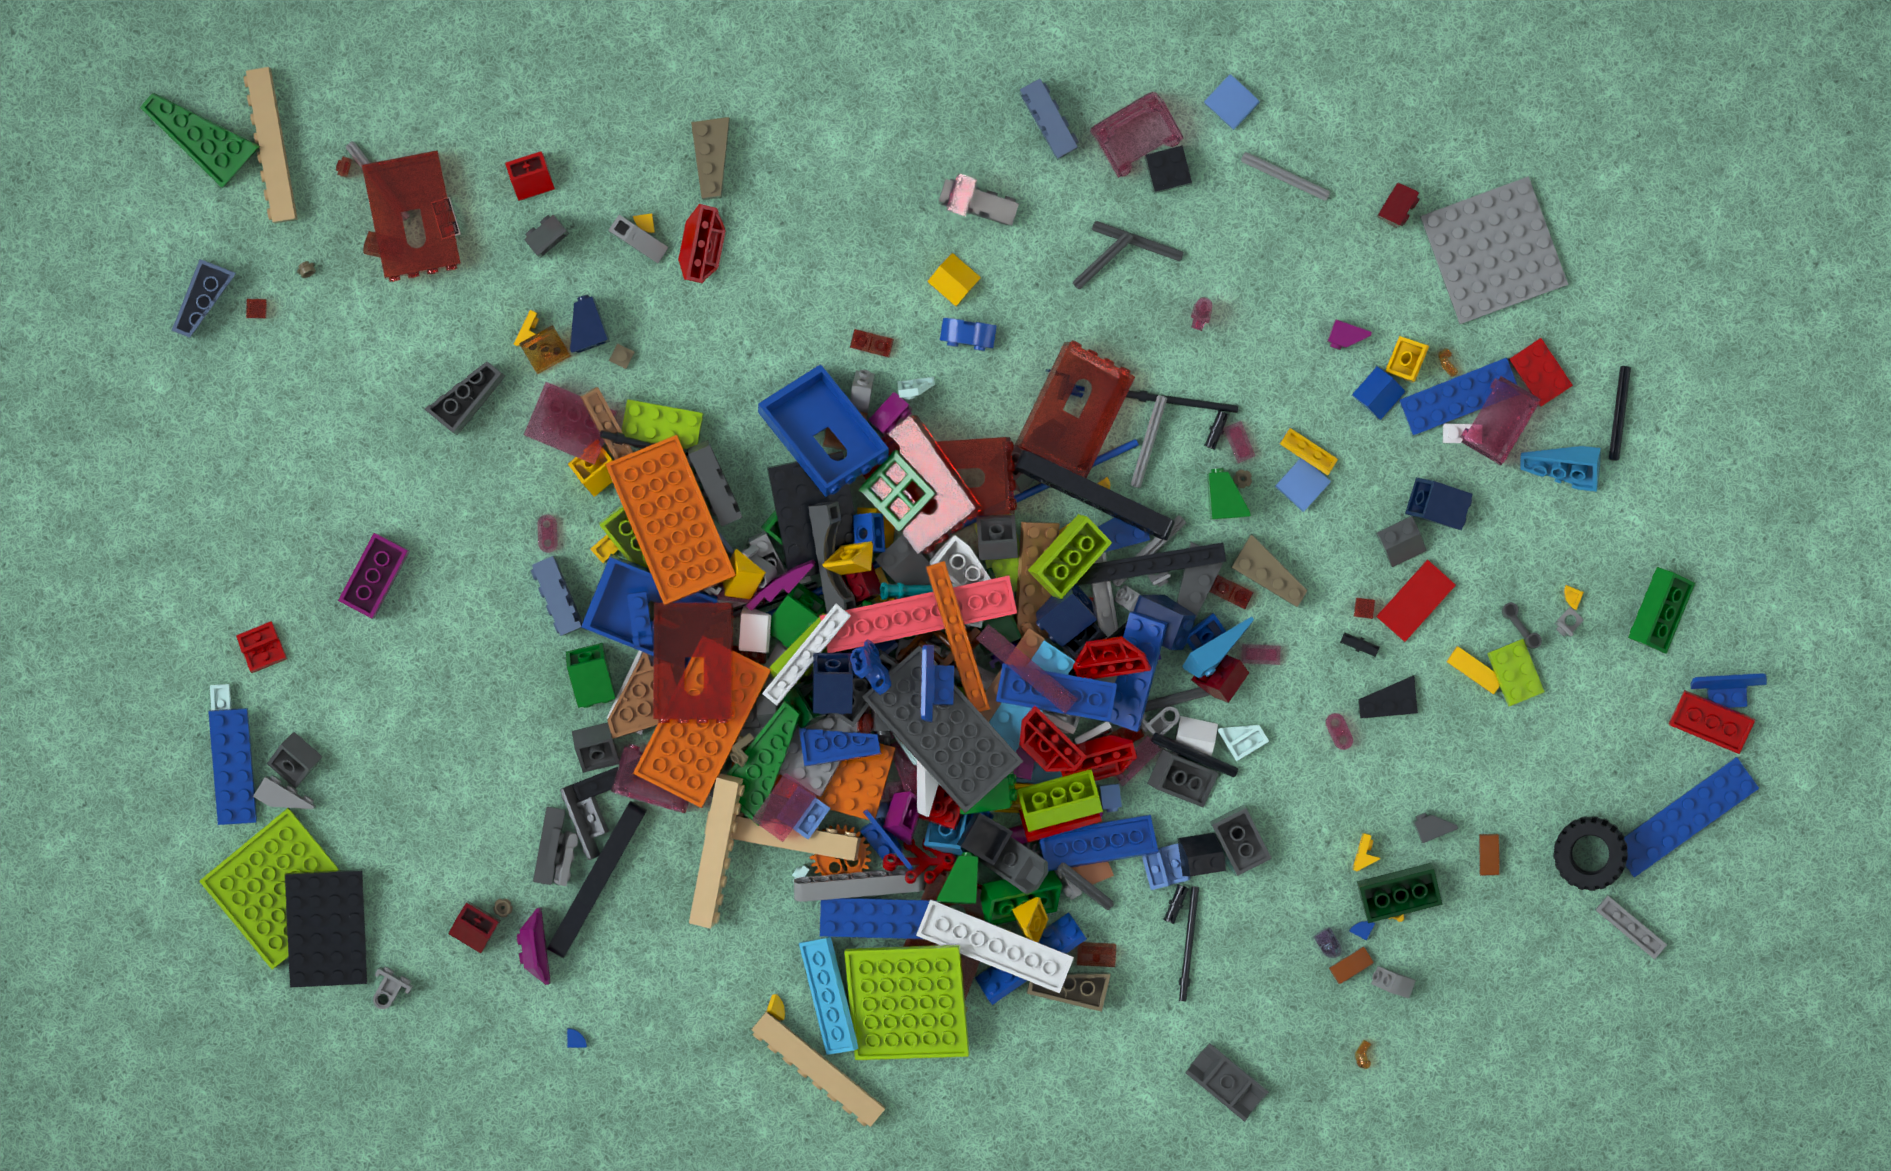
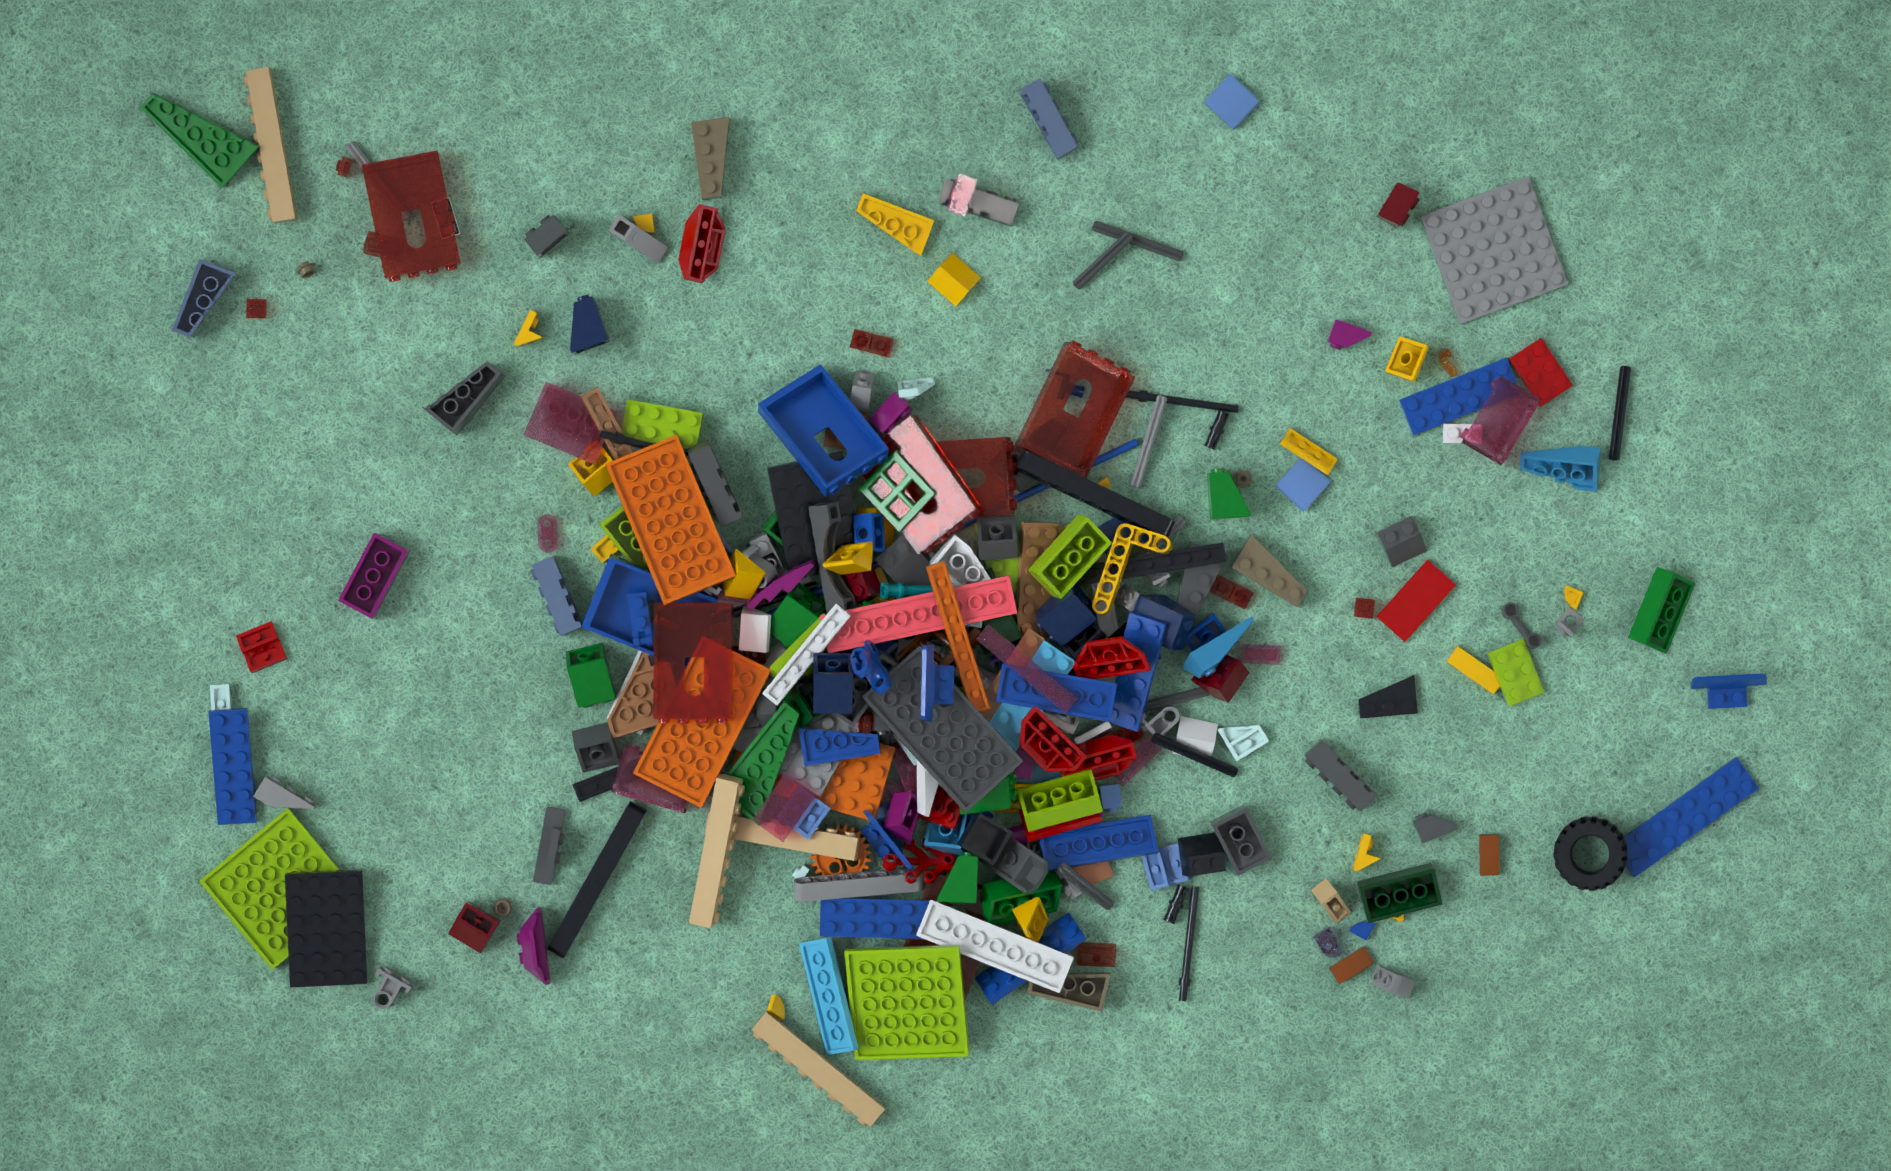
(294, 760): dark grey slope -> none
(530, 175): red slope -> none
(545, 349): clear orange tile -> none
(562, 870): light grey hinge -> none
(575, 1039): blue tile -> none
(586, 819): dark grey bracket -> none
(621, 356): dark tan plate -> none
(737, 752): dark tan bracket -> none
(899, 223): none -> yellow wing
(968, 333): blue brick -> none
(1121, 561): none -> yellow beam
(1135, 132): clear pink windscreen -> none
(1168, 169): black piece -> none
(1182, 778): dark grey slope -> none
(1201, 313): clear pink hips -> none
(1226, 1081): dark grey piece -> none
(1239, 442): clear pink plate -> none
(1285, 176): light grey axle -> none
(1331, 901): none -> tan slope
(1339, 731): clear pink plate -> none
(1340, 775): none -> dark grey wedge
(1359, 644): black pin -> none
(1361, 1056): clear orange arm -> none
(1378, 392): blue slope -> none
(1439, 503): dark blue slope -> none
(1631, 927): light grey plate -> none
(1711, 722): red tile -> none

